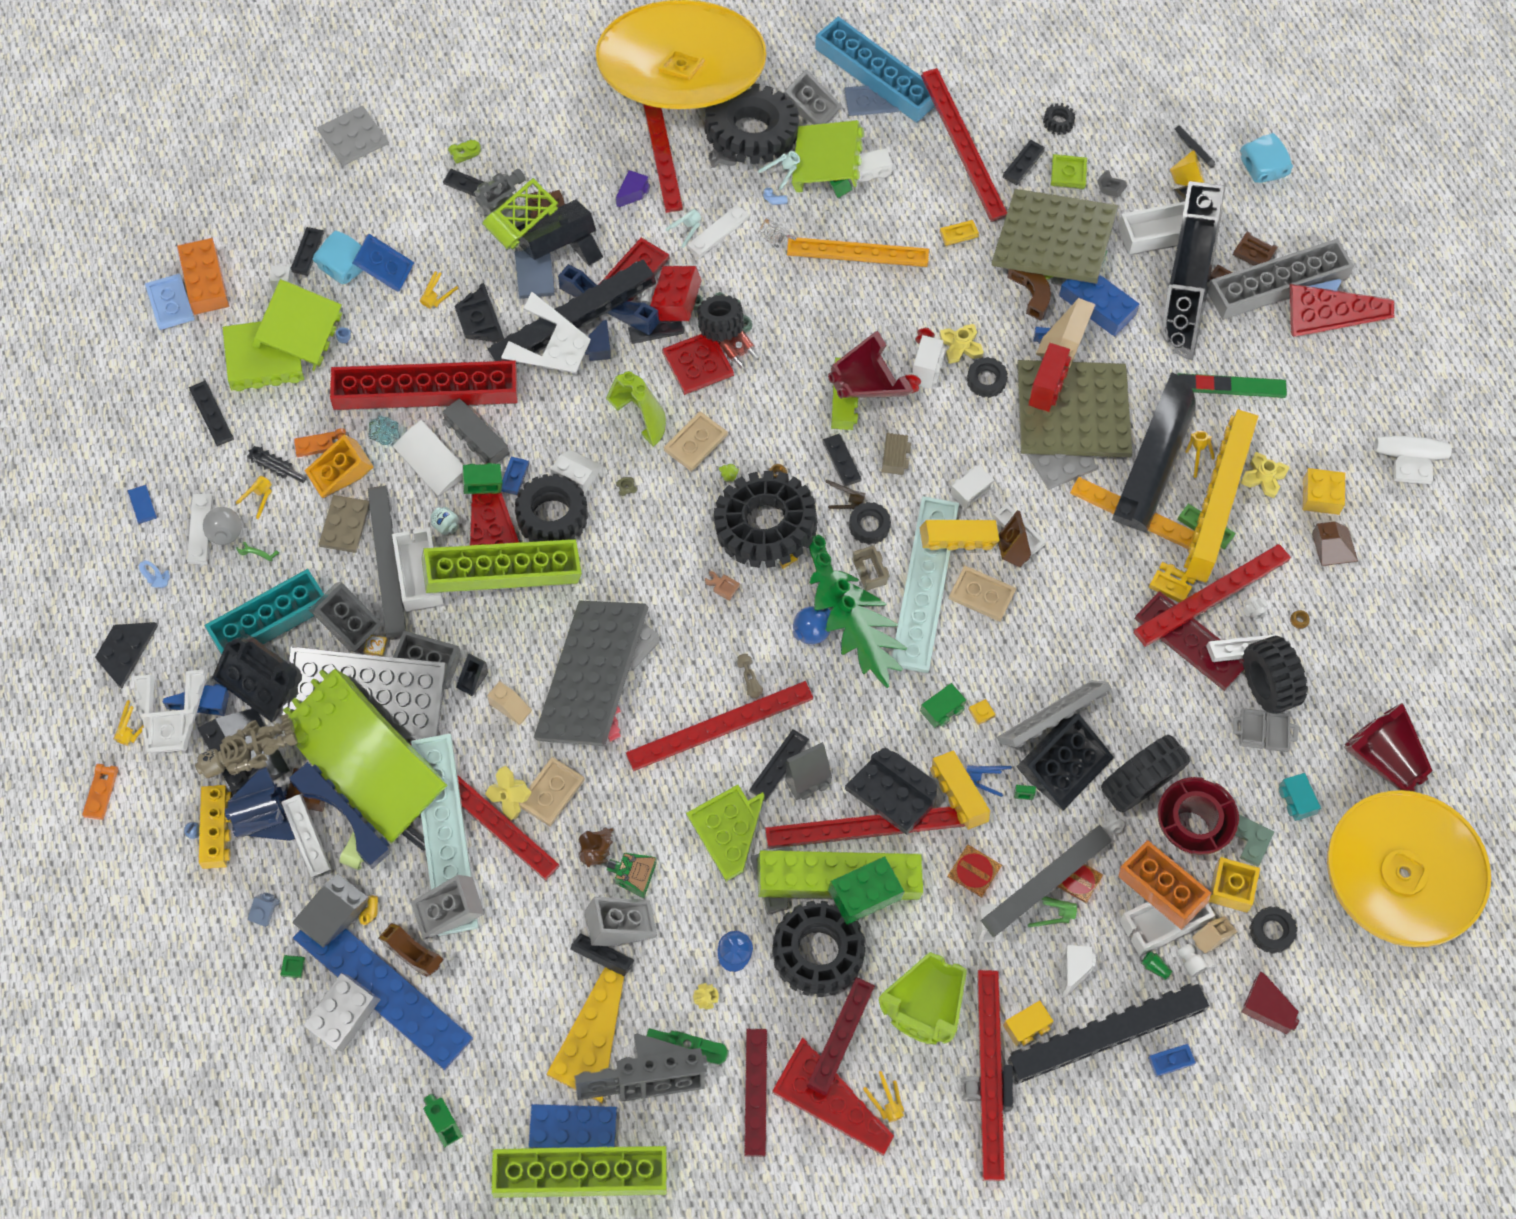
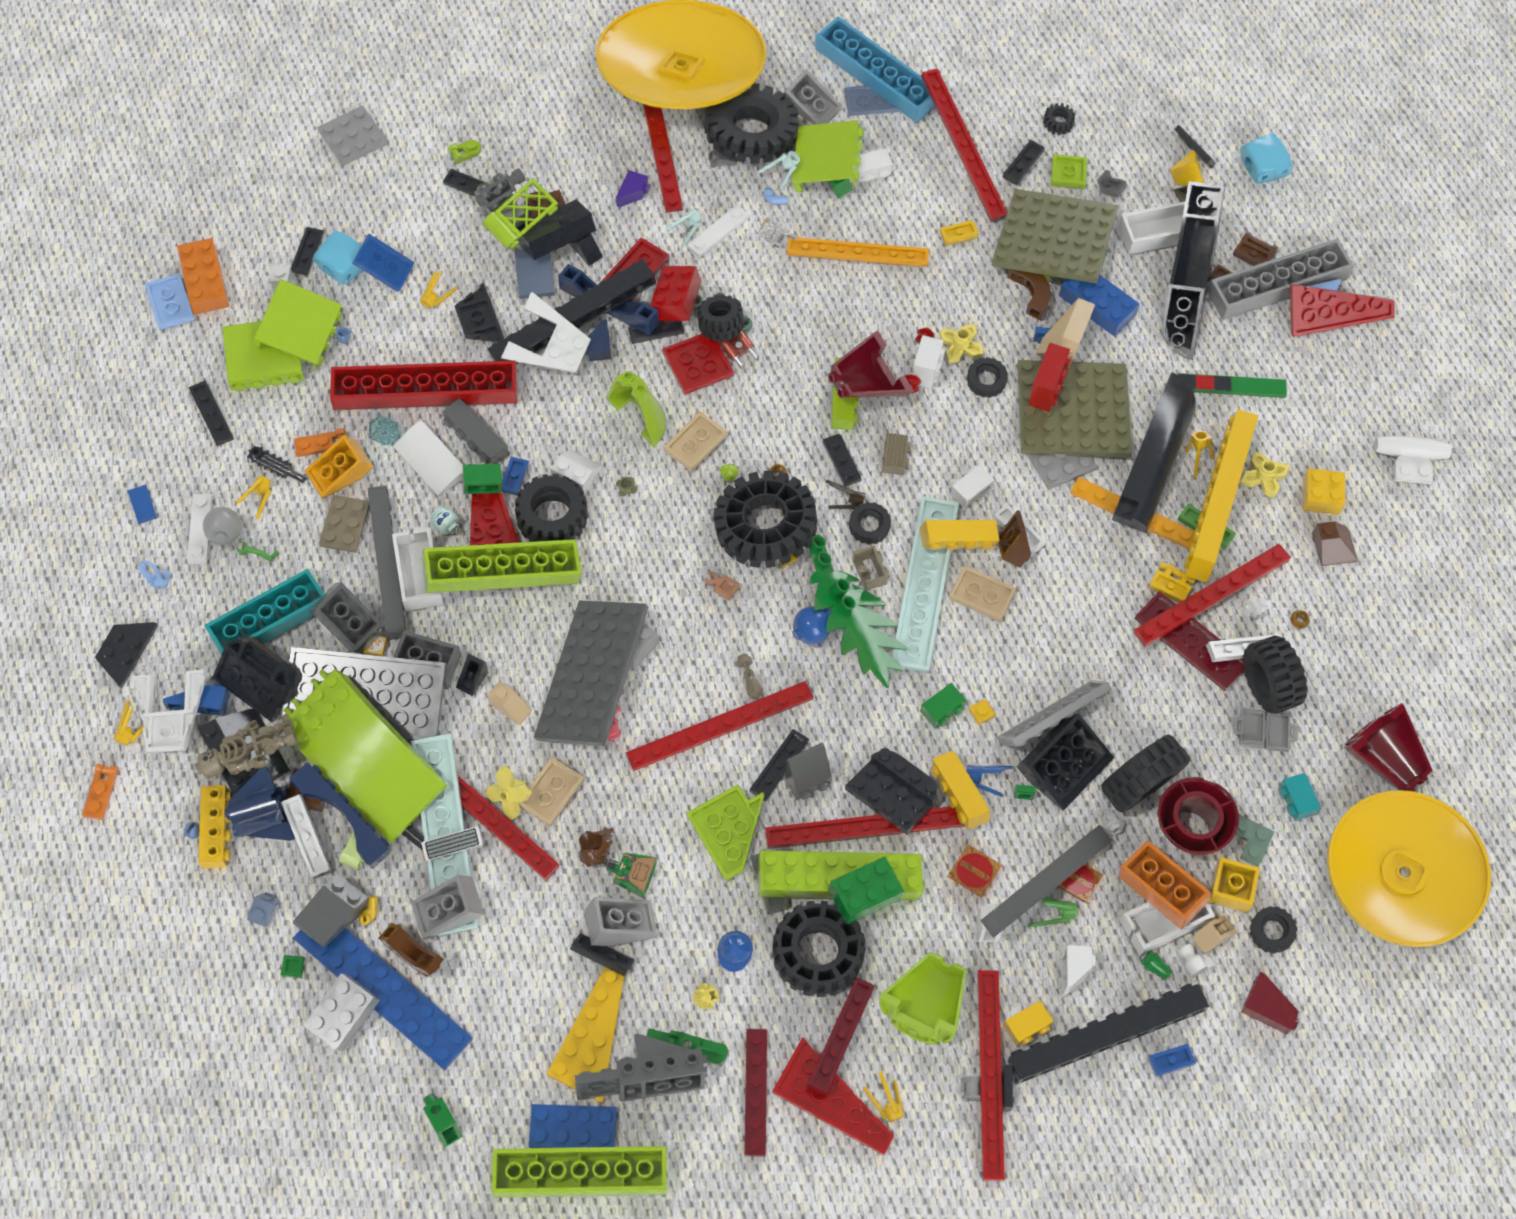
(452, 843): none -> sticker

